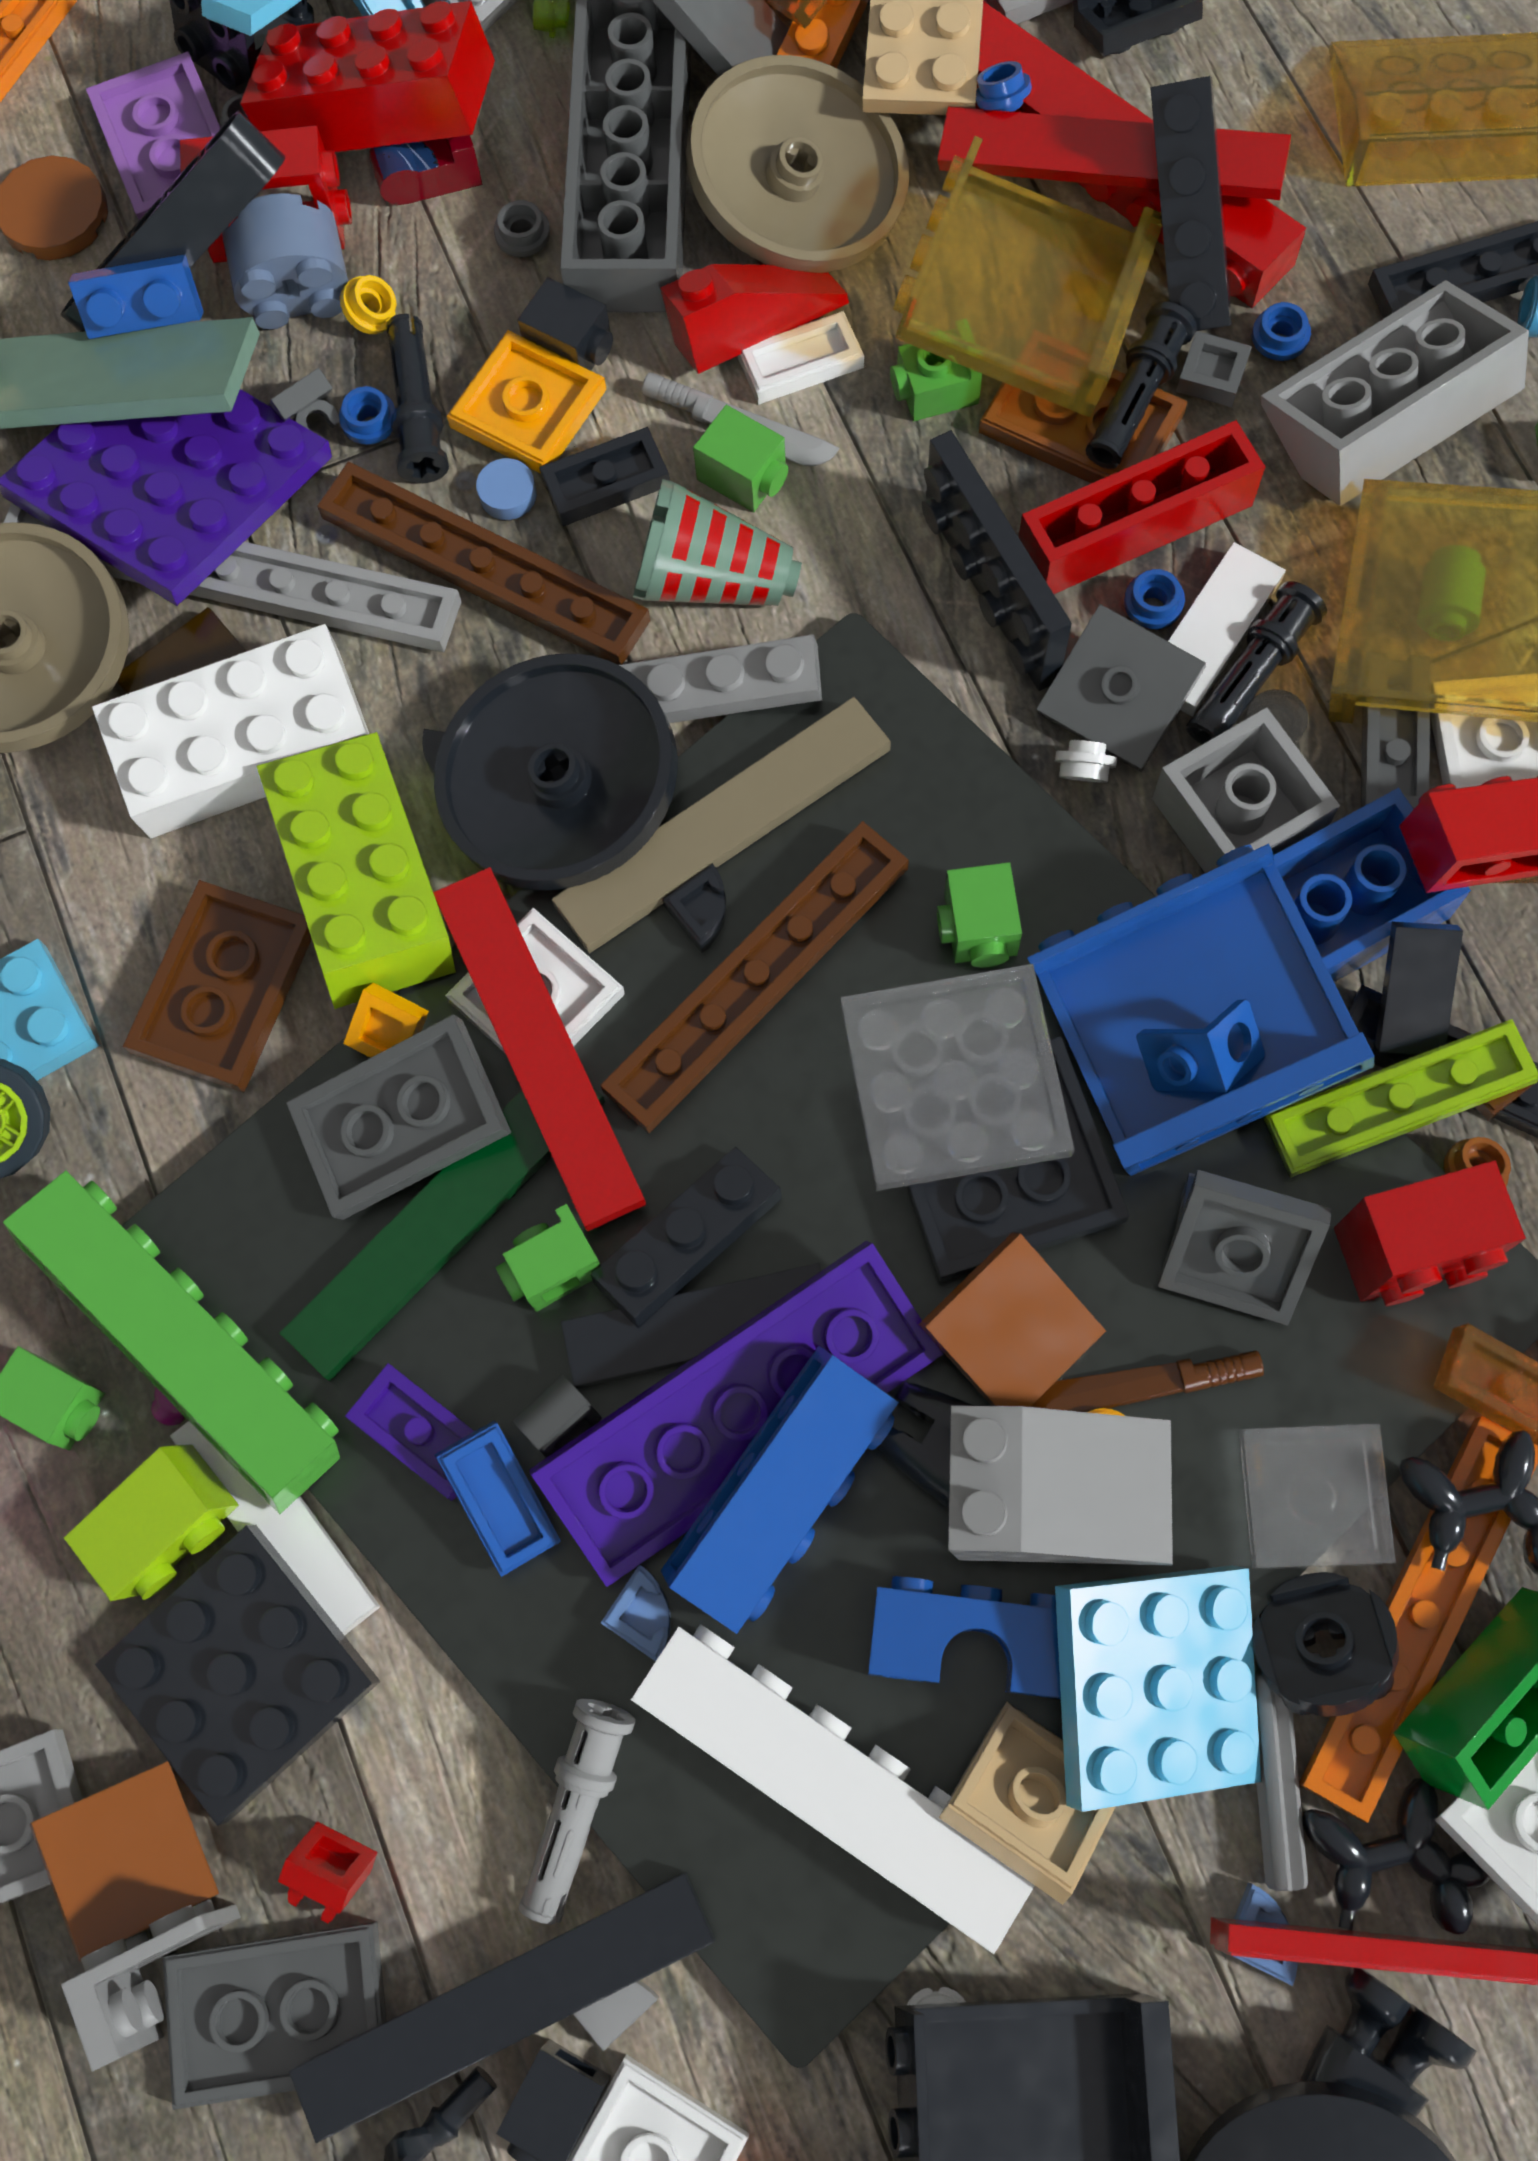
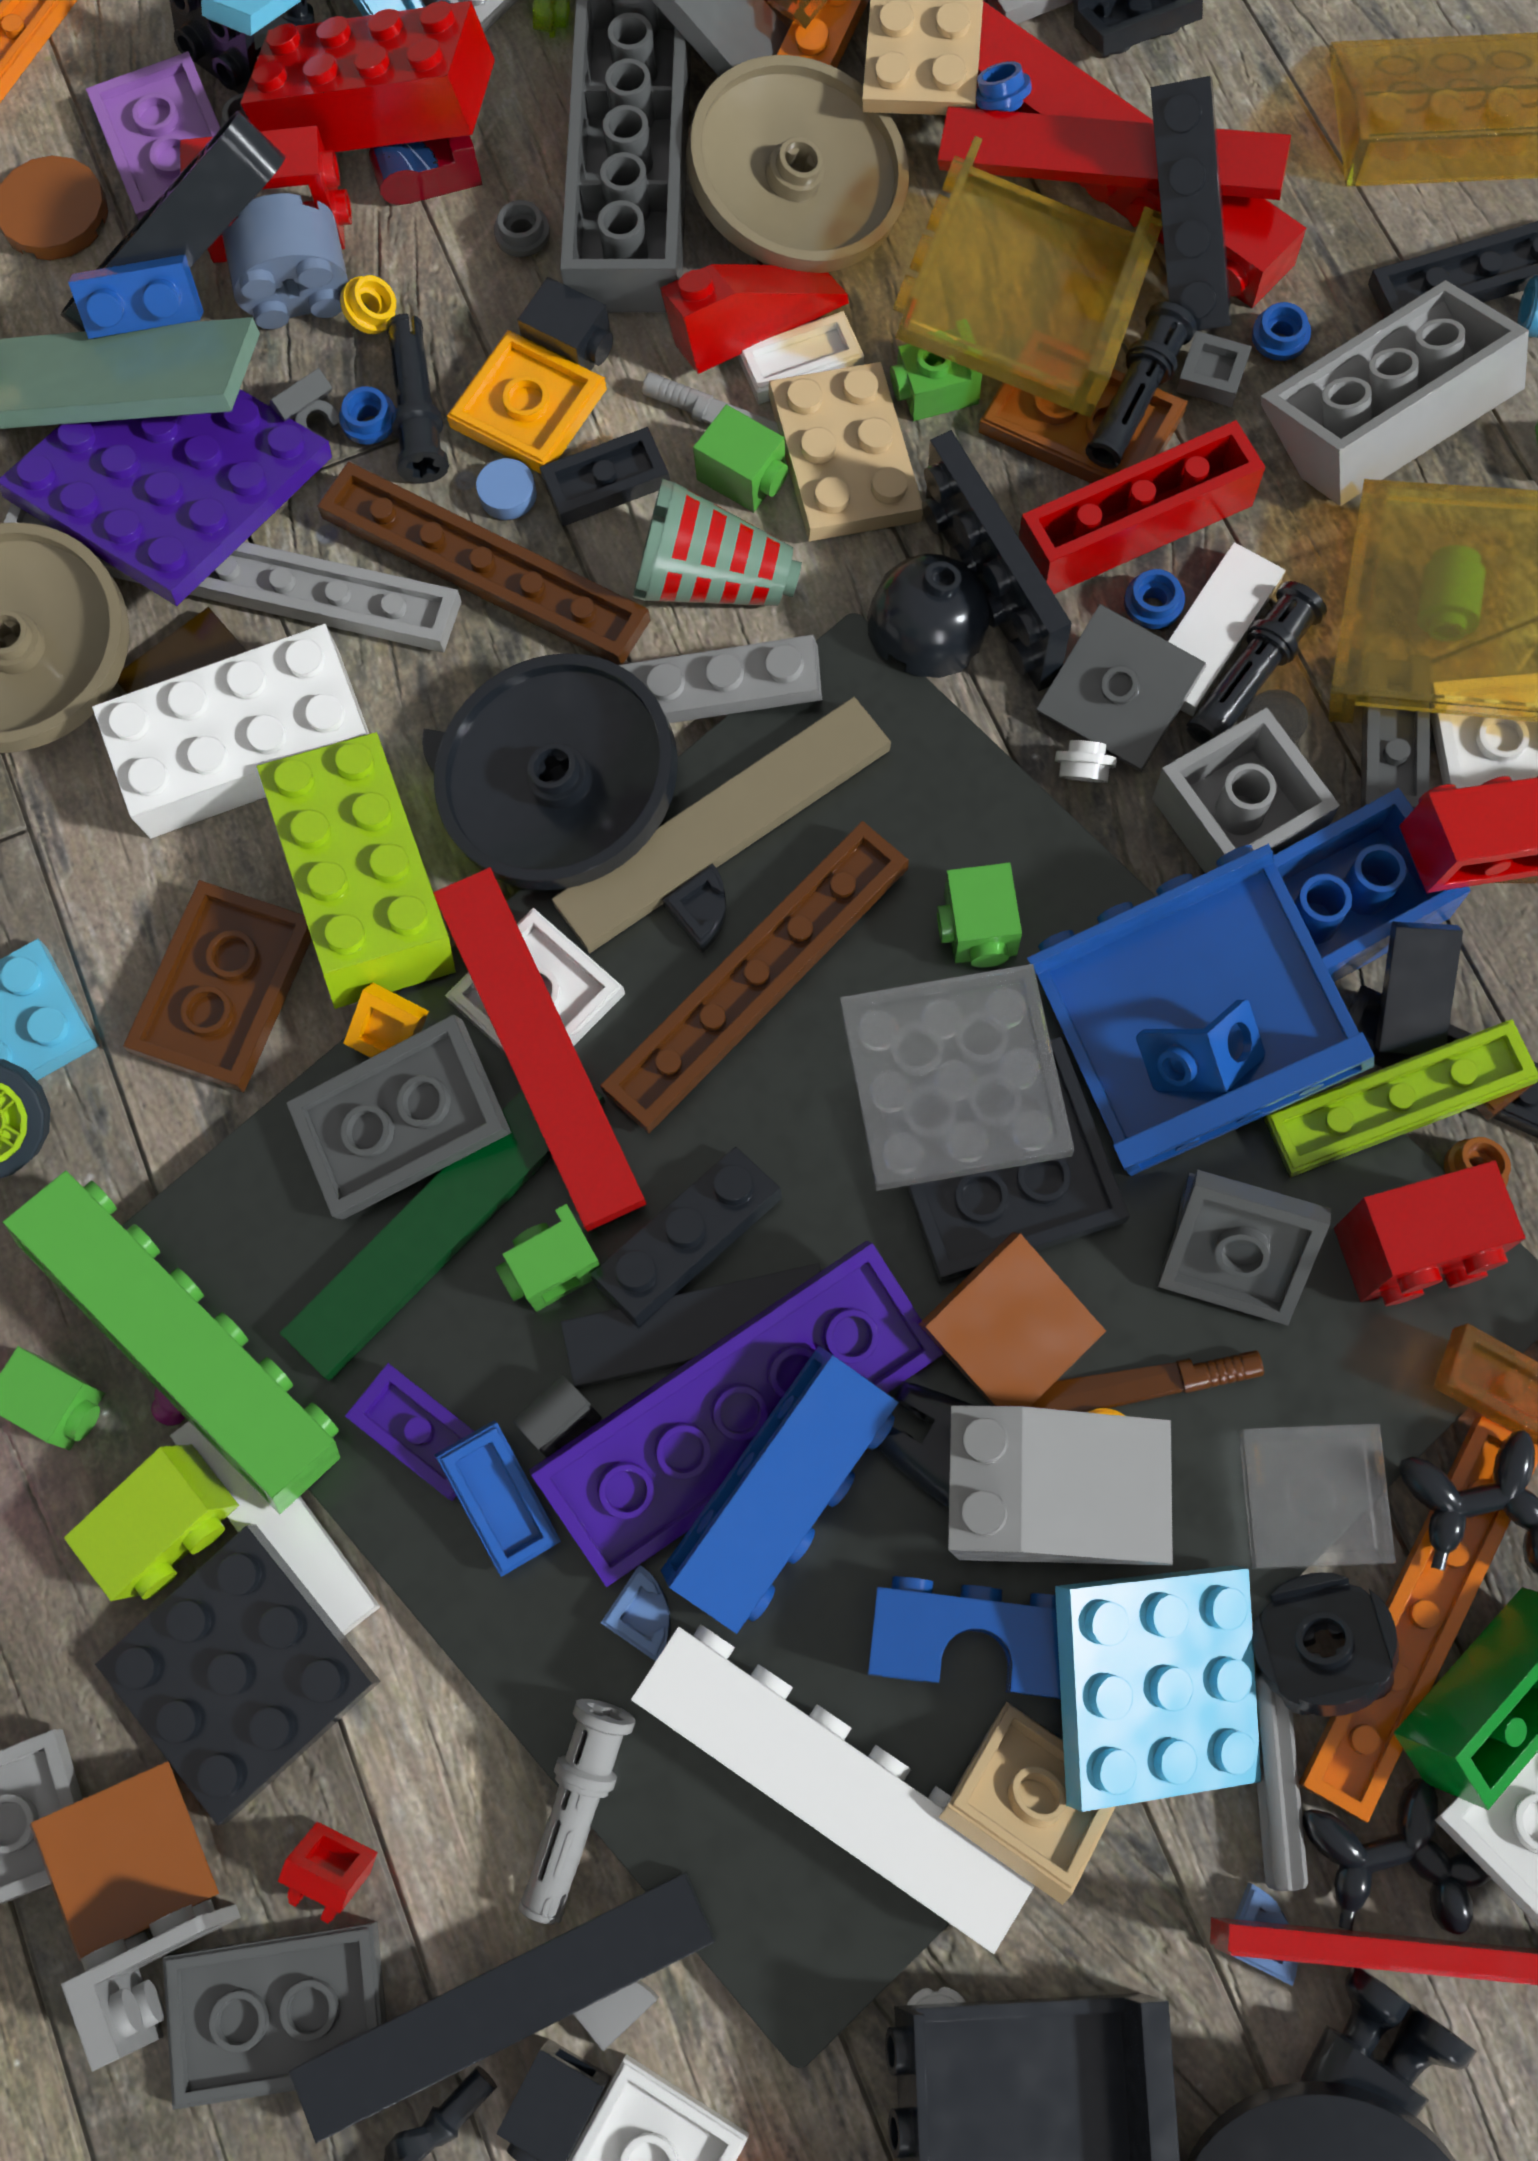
(845, 451): none -> tan plate
(929, 615): none -> black cylinder

